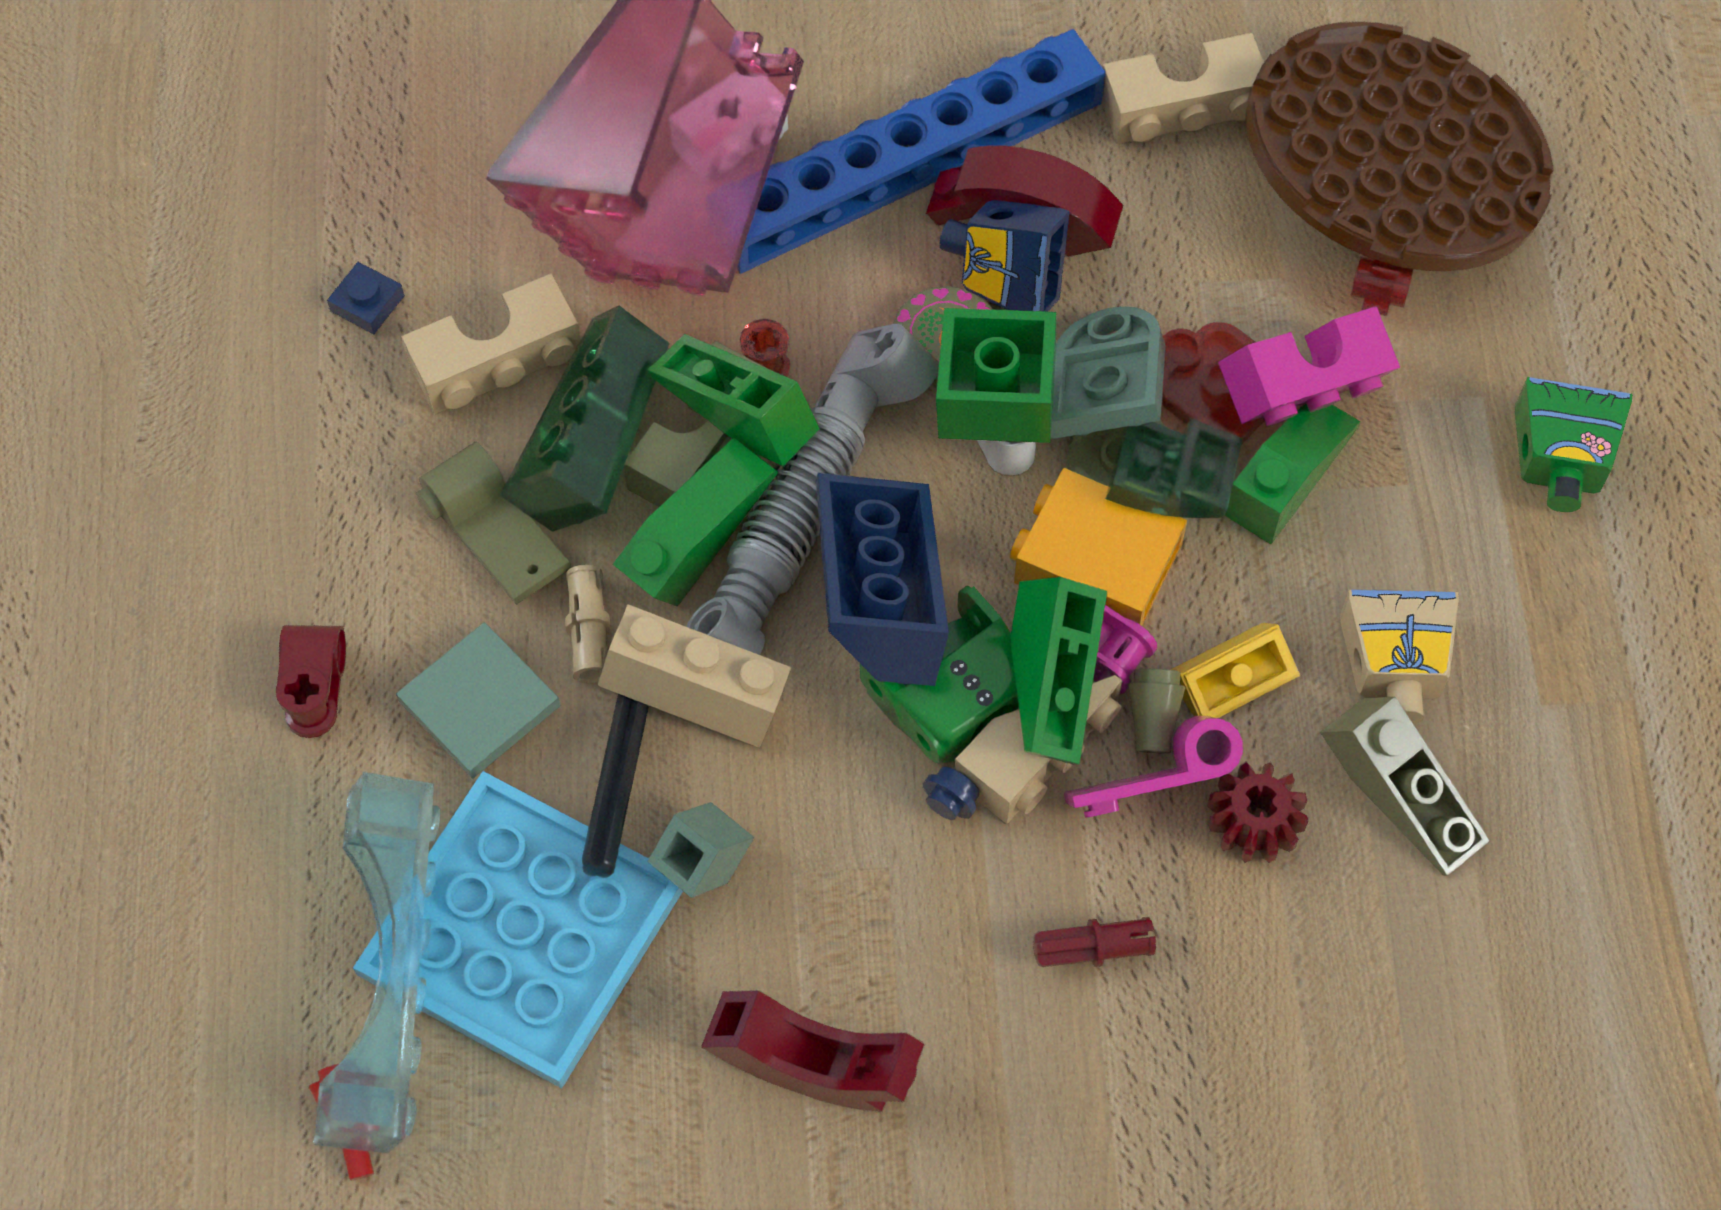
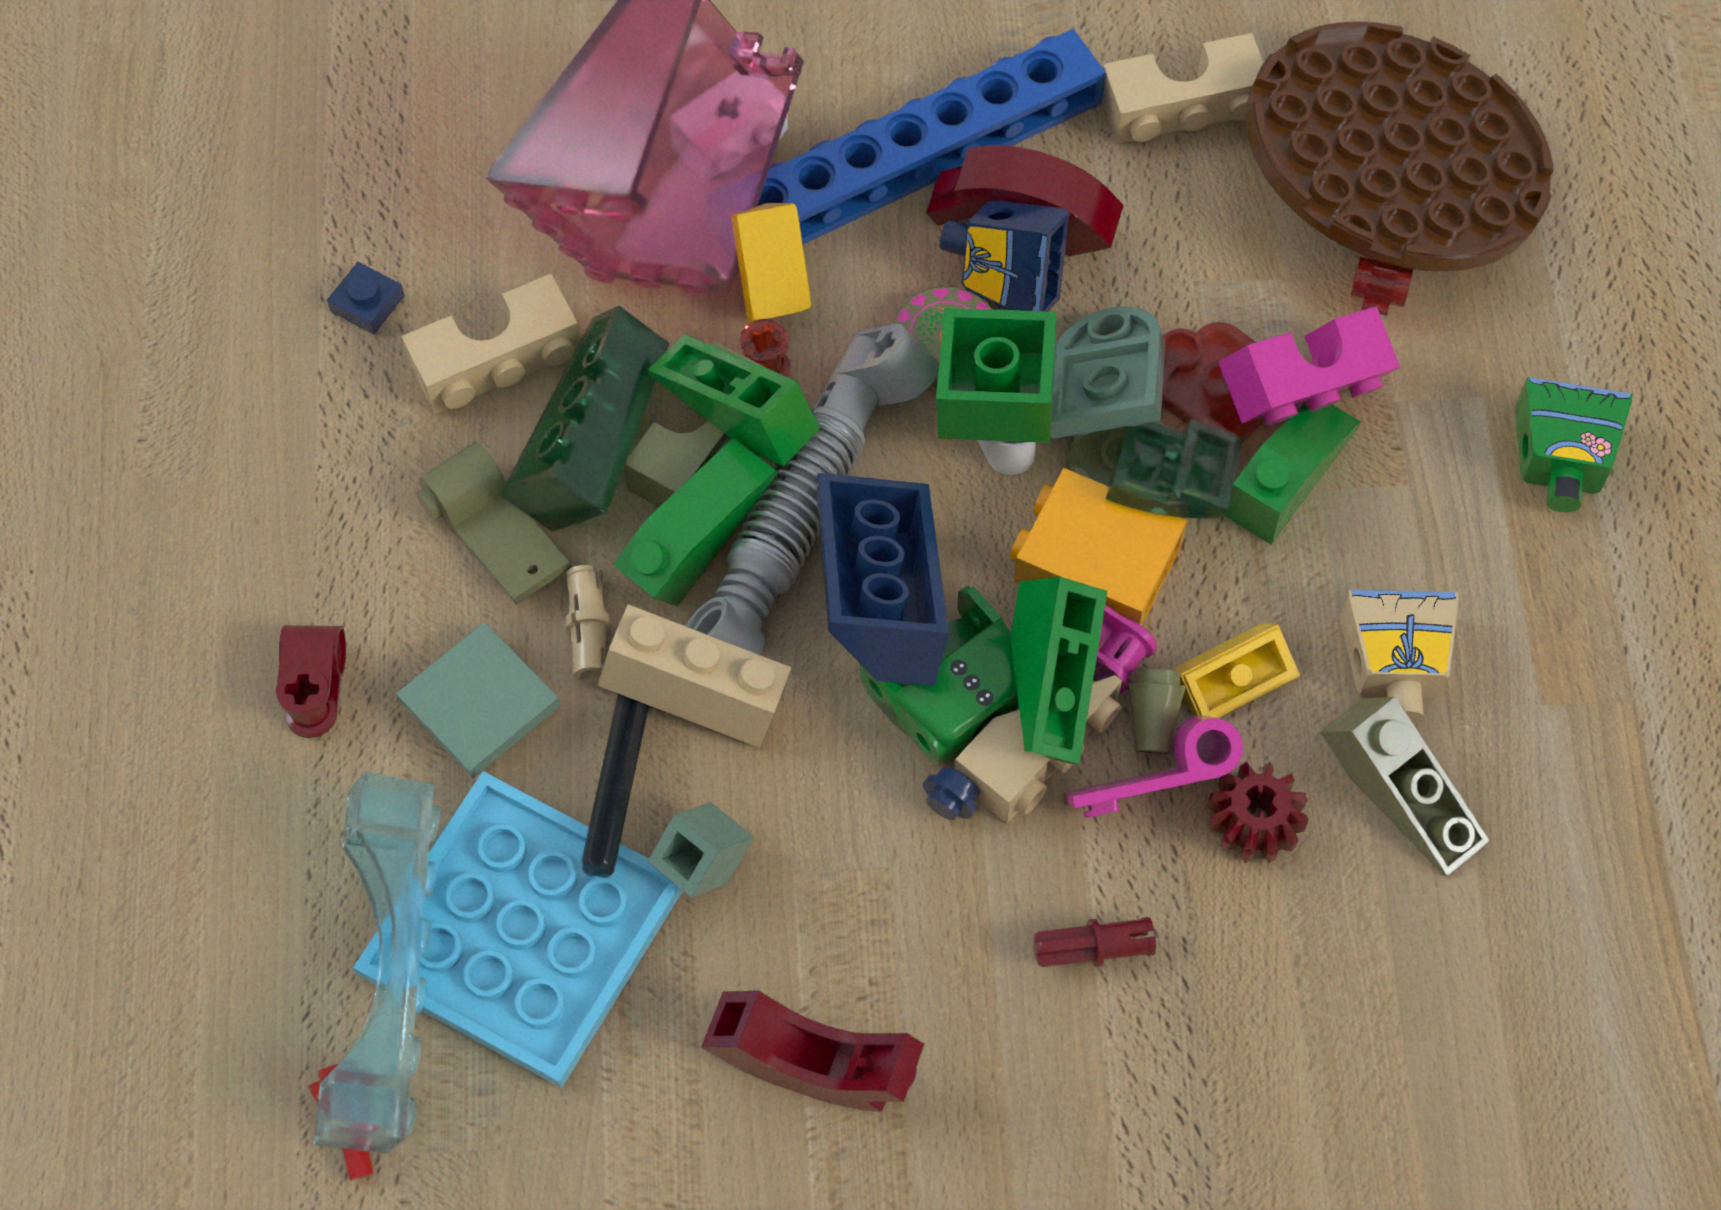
(771, 260): none -> yellow slope

